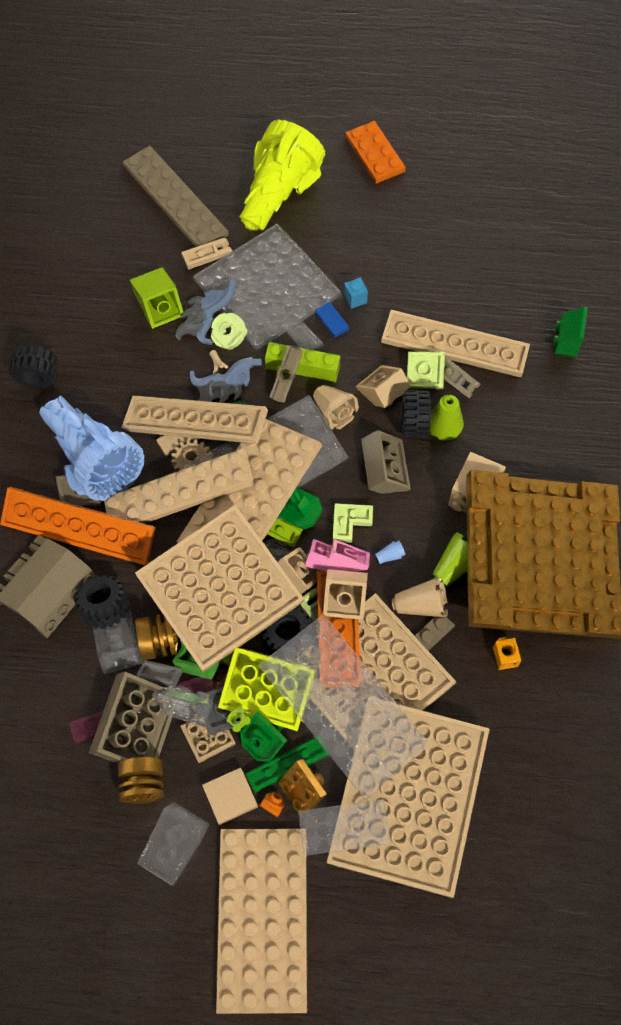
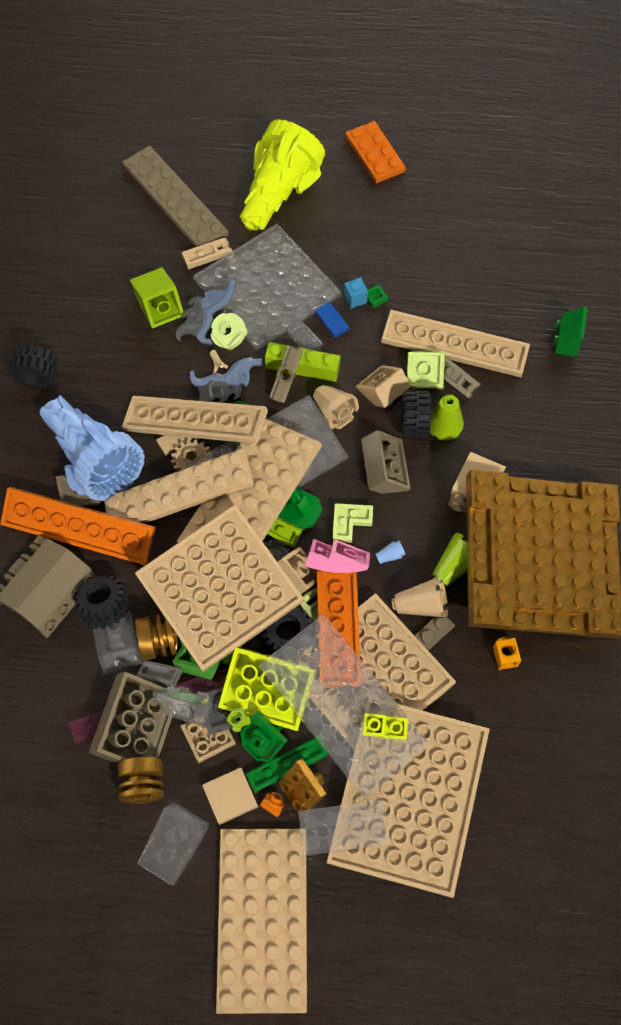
(345, 594): tan slope -> none
(376, 296): none -> green tile
(385, 727): none -> neon yellow slope

